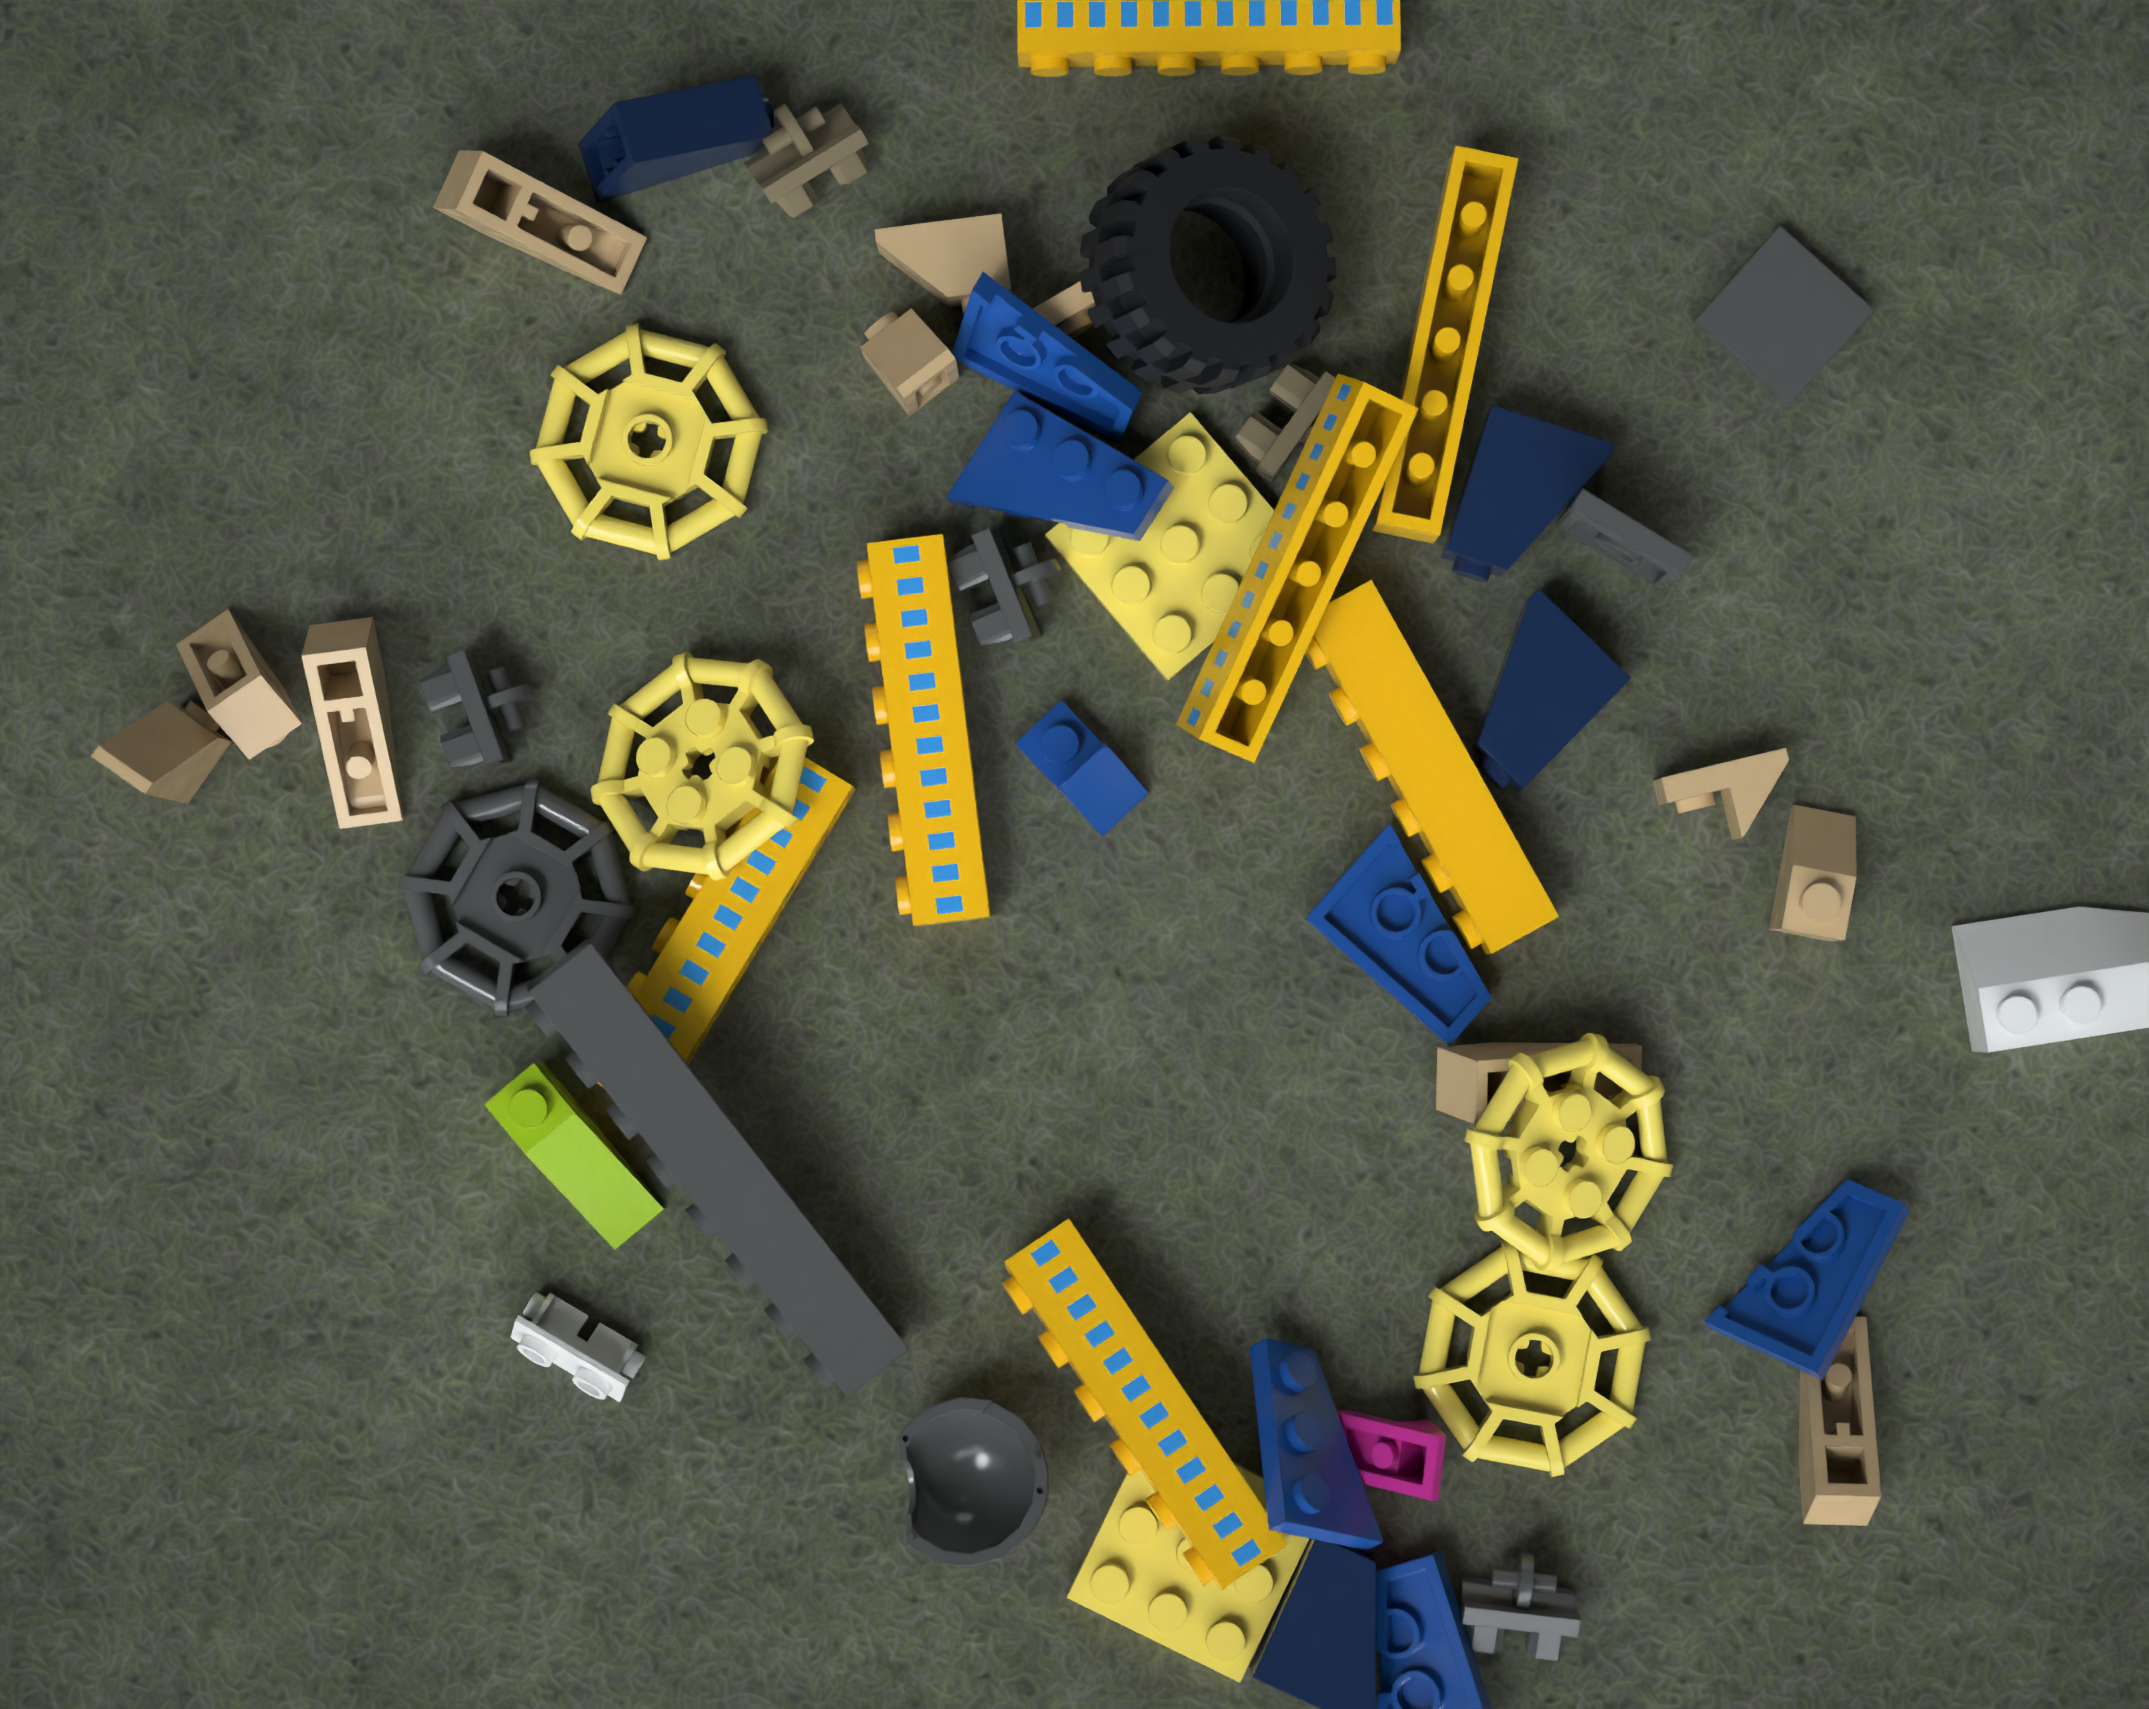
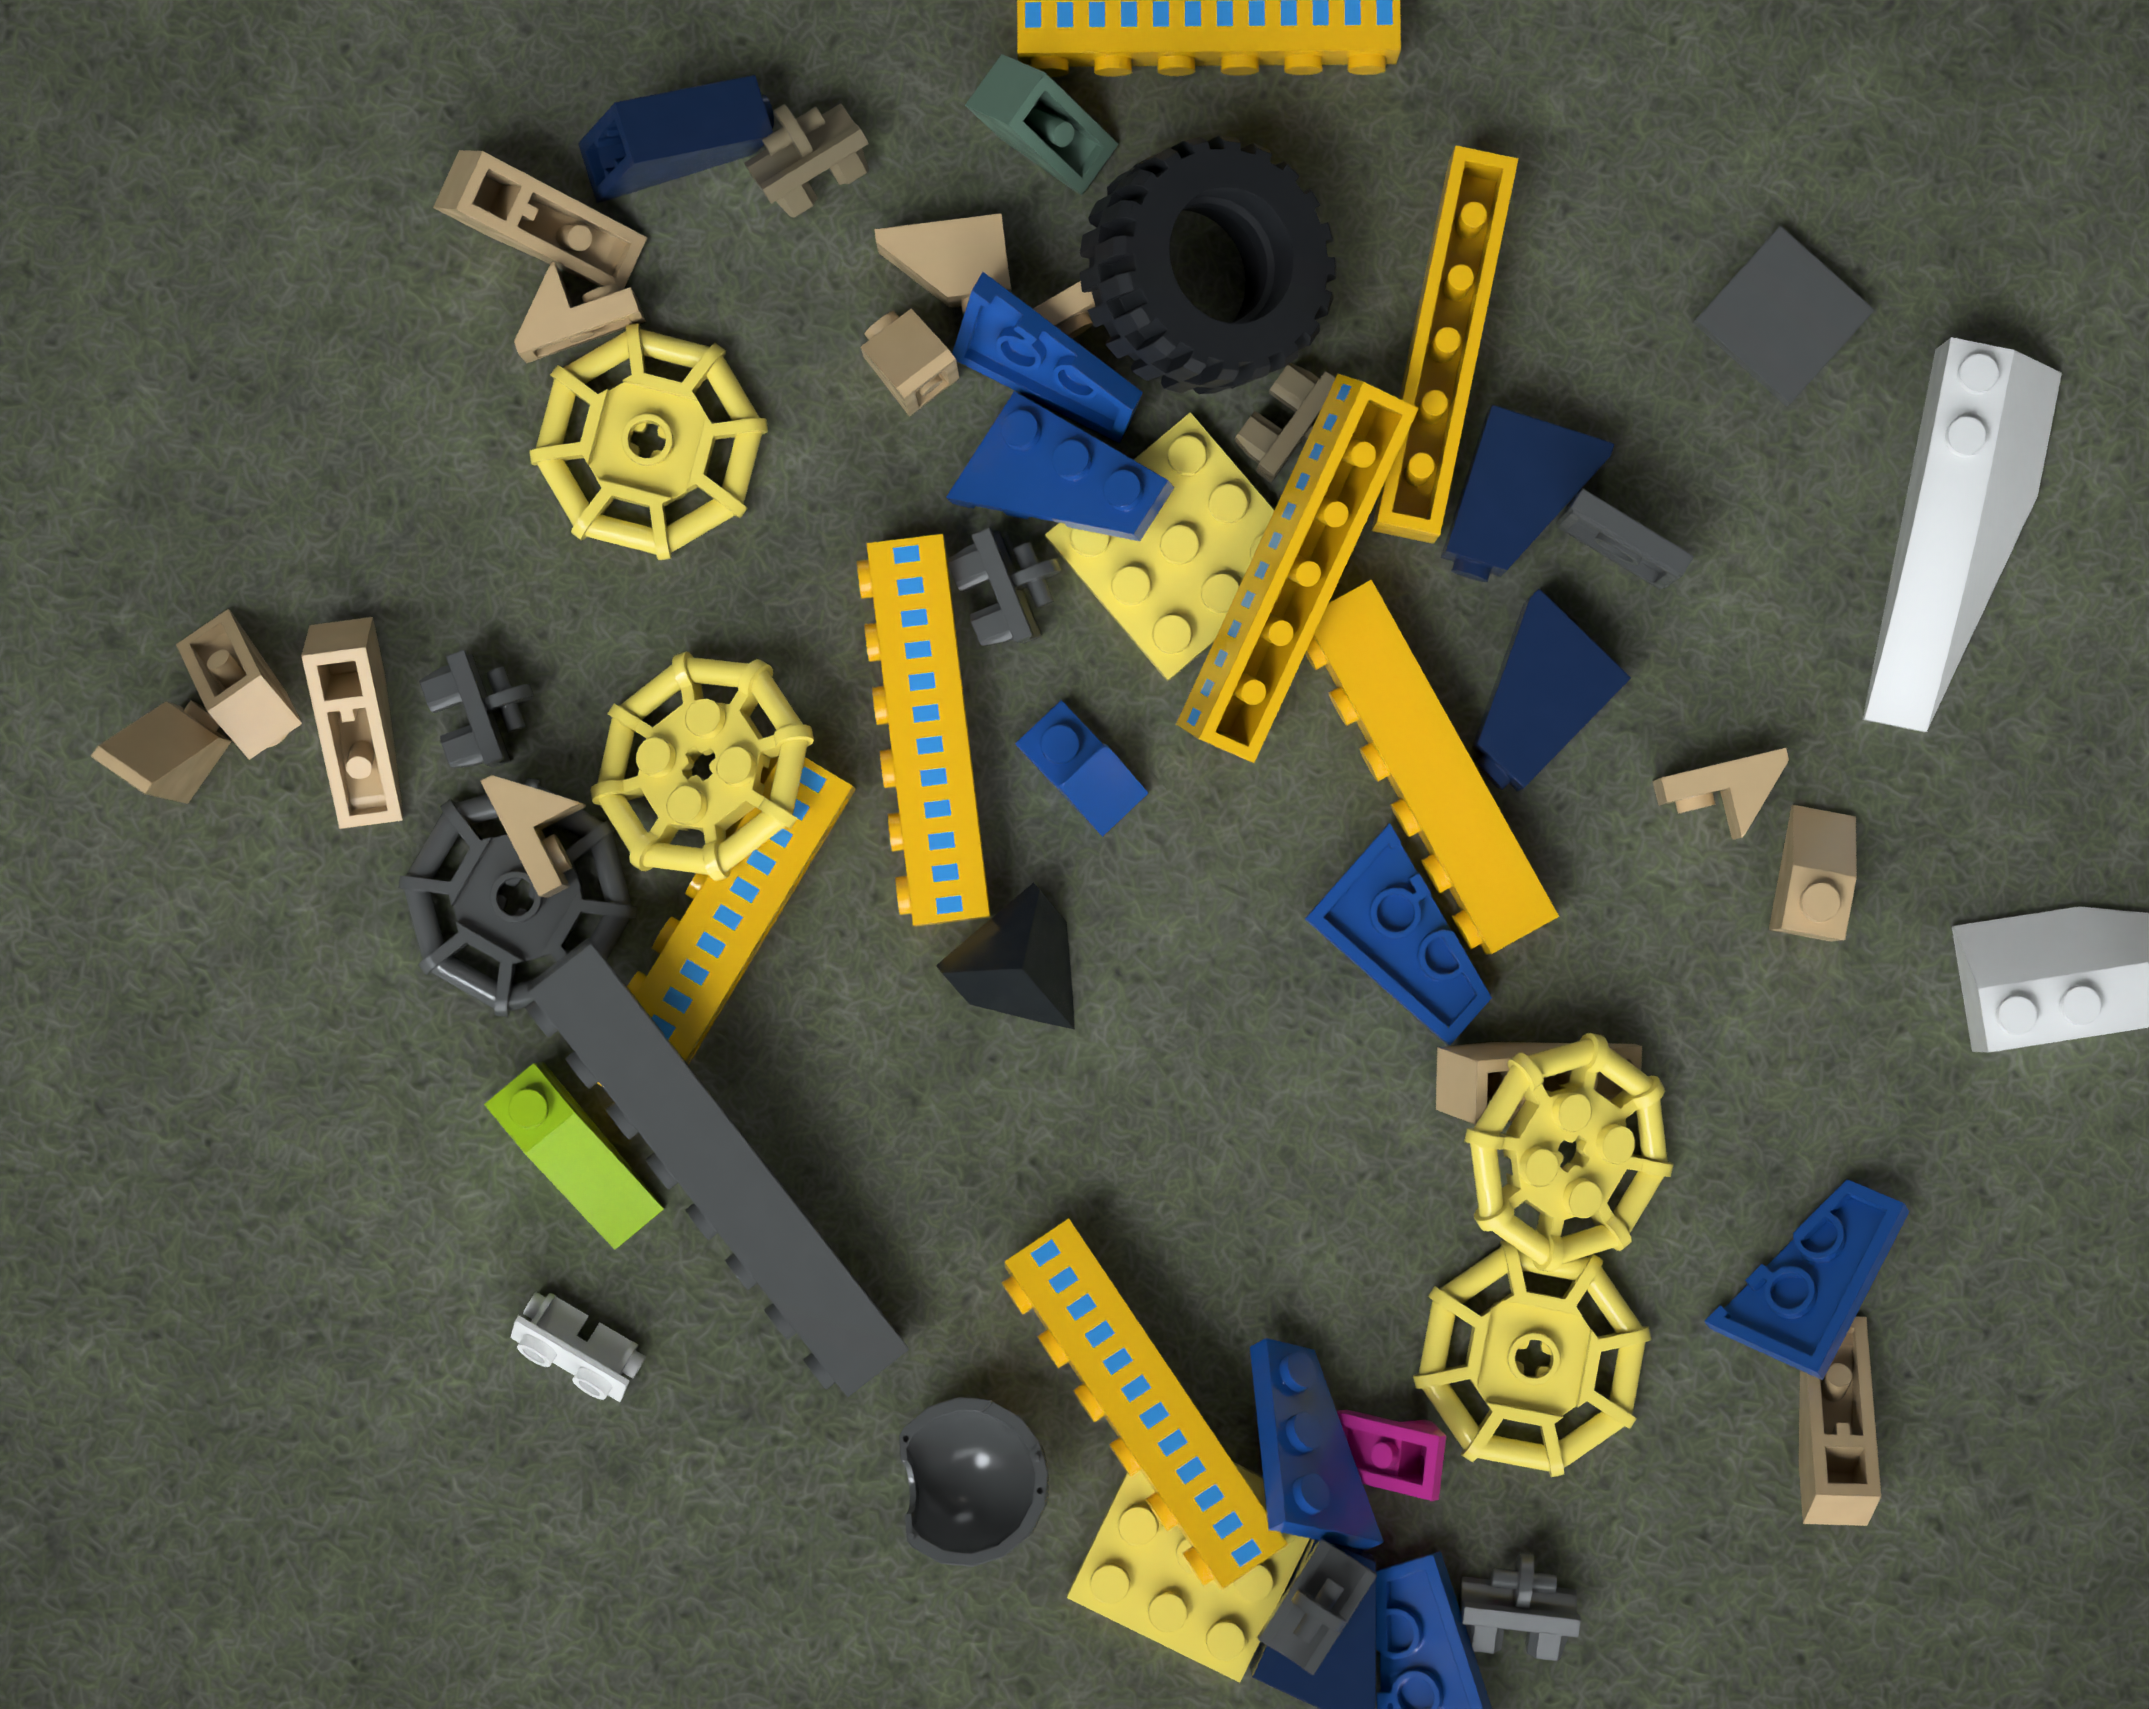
(524, 815): none -> tan slope
(557, 325): none -> tan slope
(1017, 963): none -> black slope
(1042, 122): none -> sand green slope
(1317, 1606): none -> dark grey hips
(1961, 518): none -> white wedge

